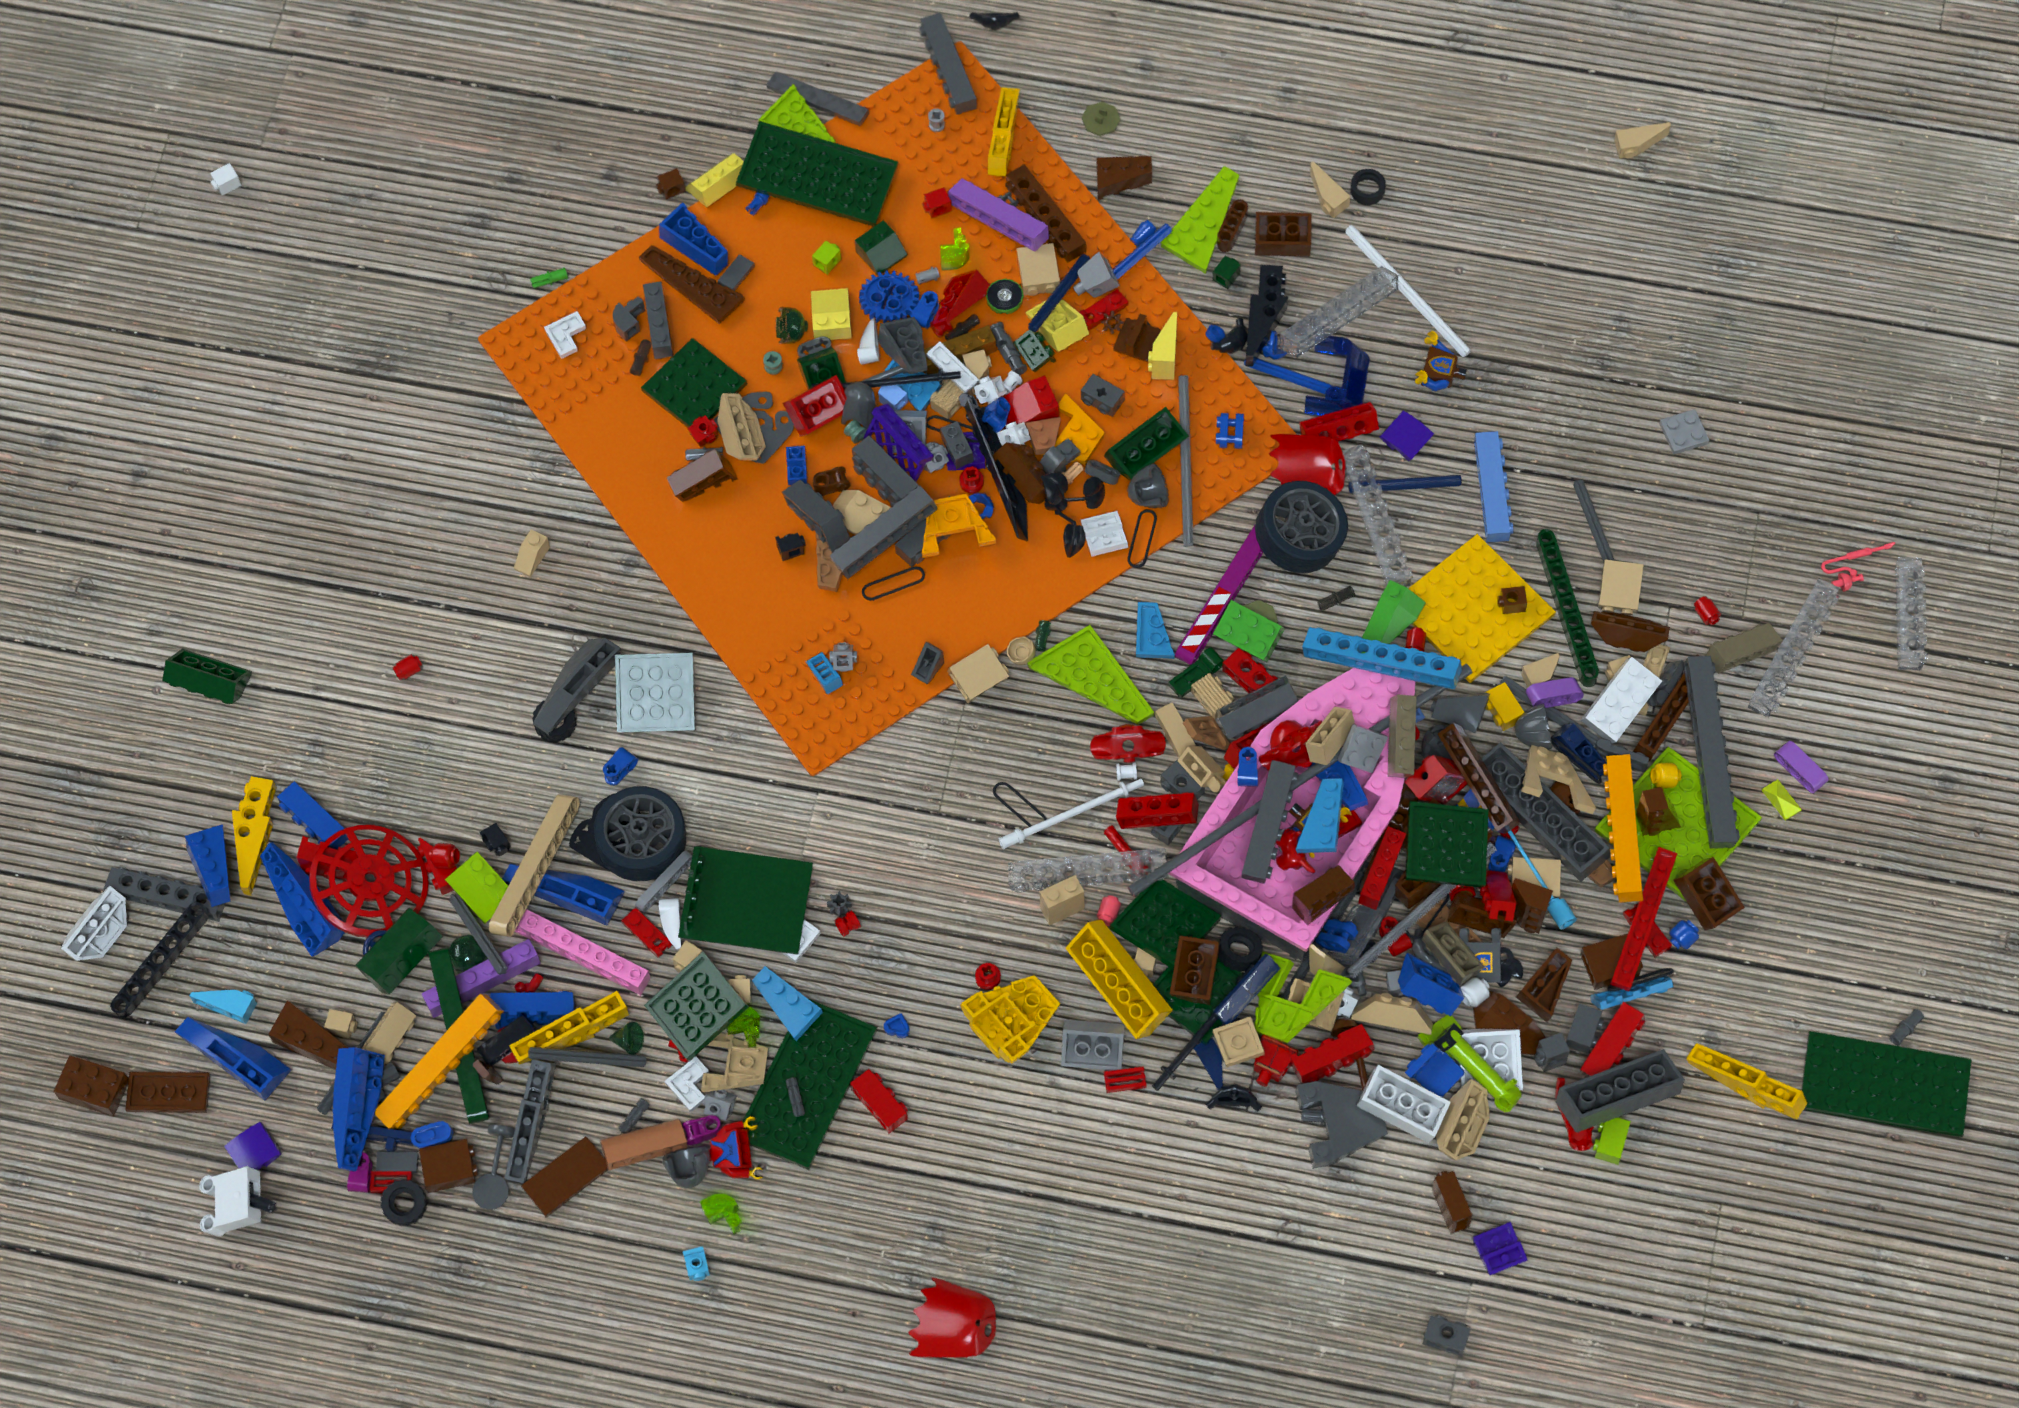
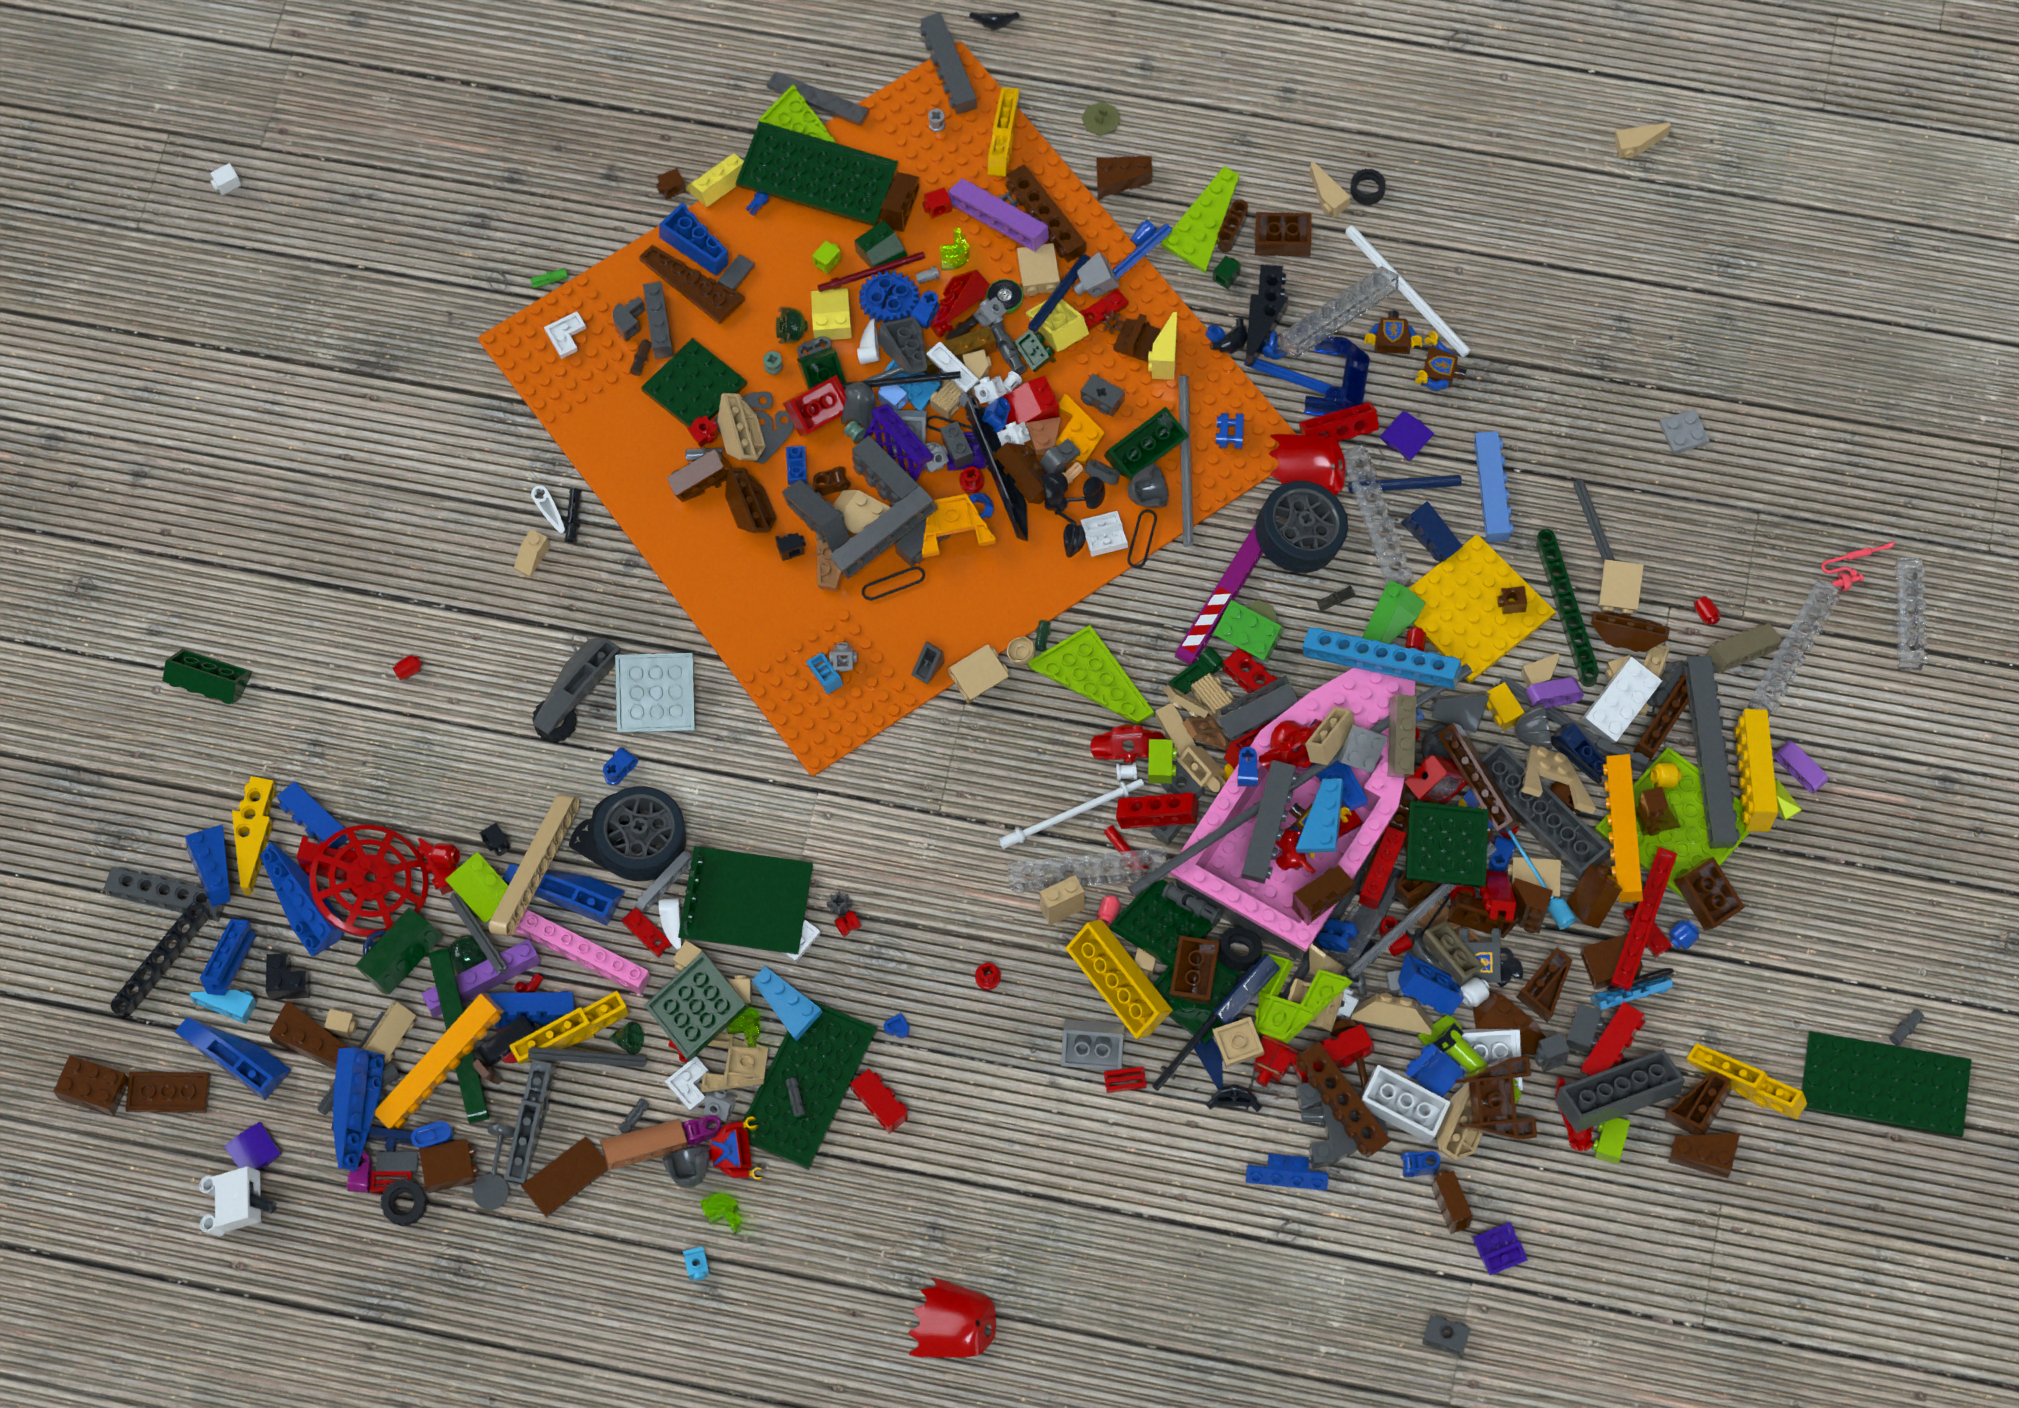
(97, 927): white wedge -> none
(227, 957): none -> blue brick
(282, 982): none -> black brick
(548, 507): none -> white piece
(571, 534): none -> black pin
(748, 502): none -> reddish brown wedge
(837, 282): none -> dark red bar
(900, 201): none -> reddish brown wedge
(990, 312): none -> light grey brick
(1010, 1016): yellow wedge -> none
(1011, 809): black piece -> none
(1151, 633): dark azure wing -> none
(1161, 760): none -> lime piece
(1181, 700): none -> tan plate
(1193, 903): none -> dark grey piece
(1287, 1172): none -> blue bracket
(1353, 1103): none -> reddish brown brick
(1393, 335): none -> torso
(1418, 1163): none -> blue piece
(1432, 532): none -> dark blue wedge
(1494, 1099): none -> reddish brown wedge
(1594, 895): none -> reddish brown brick
(1700, 1107): none -> reddish brown wedge
(1705, 1152): none -> reddish brown wedge
(1756, 770): none -> yellow brick

